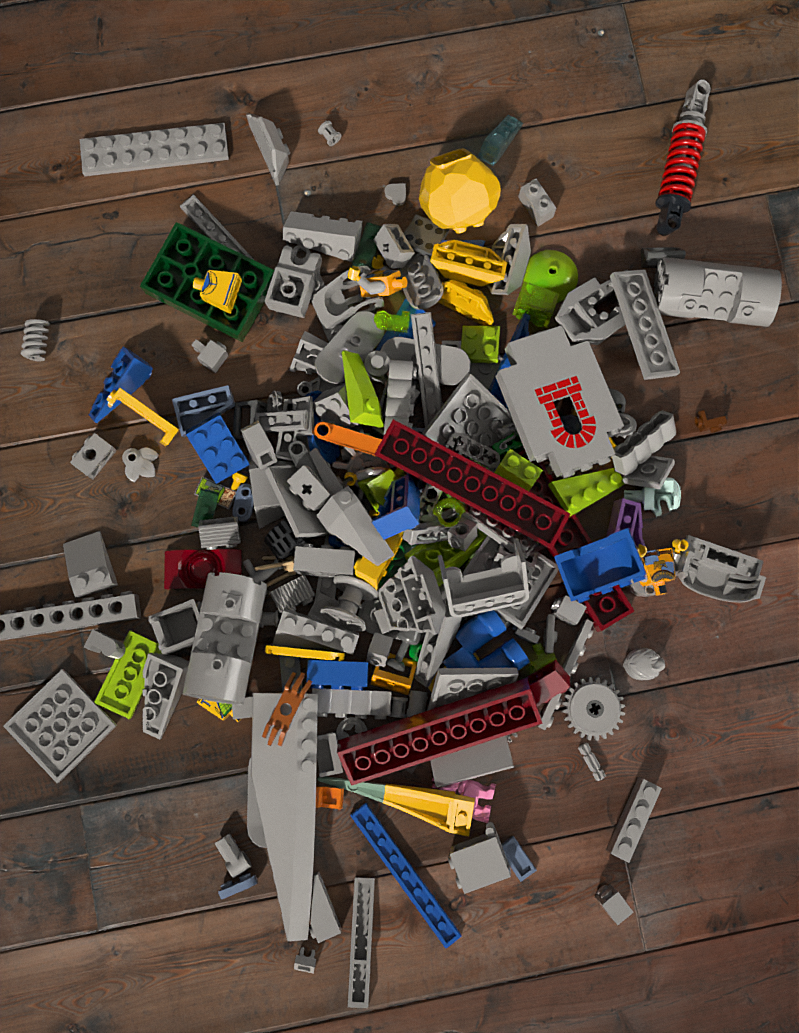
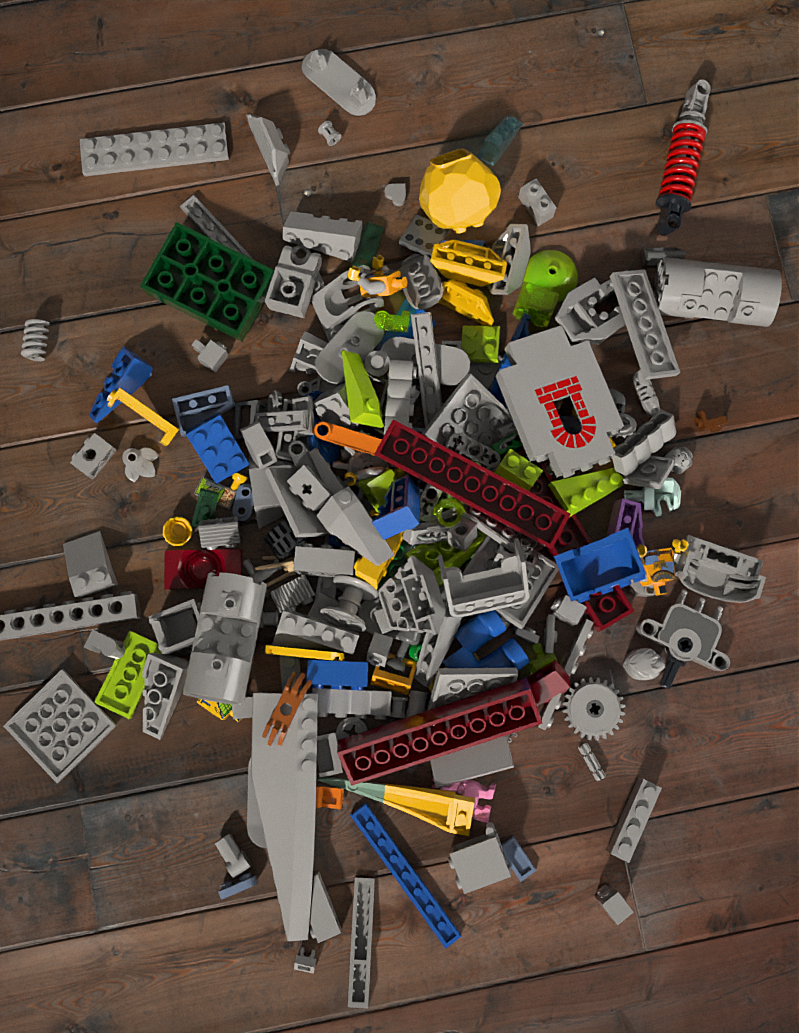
(177, 531): none -> yellow hair
(219, 288): yellow torso -> none
(339, 81): none -> light grey piece
(393, 246): light grey brick -> none
(646, 394): none -> light grey hinge
(682, 459): none -> light grey head
(692, 628): none -> piece

